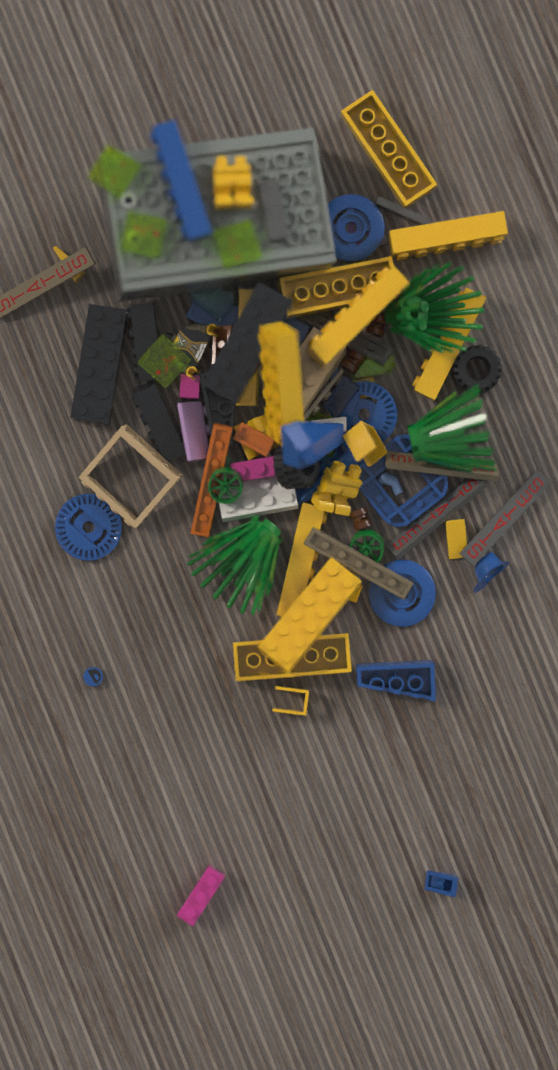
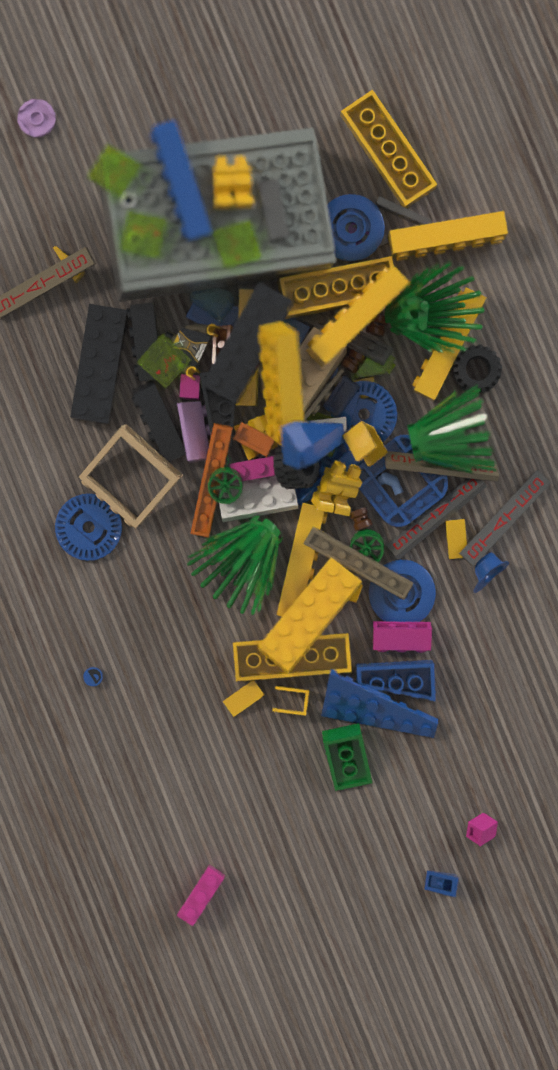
(36, 118): none -> lavender tile
(243, 698): none -> yellow slope
(347, 757): none -> green slope
(370, 707): none -> blue wing
(402, 636): none -> dark pink brick
(481, 829): none -> dark pink panel

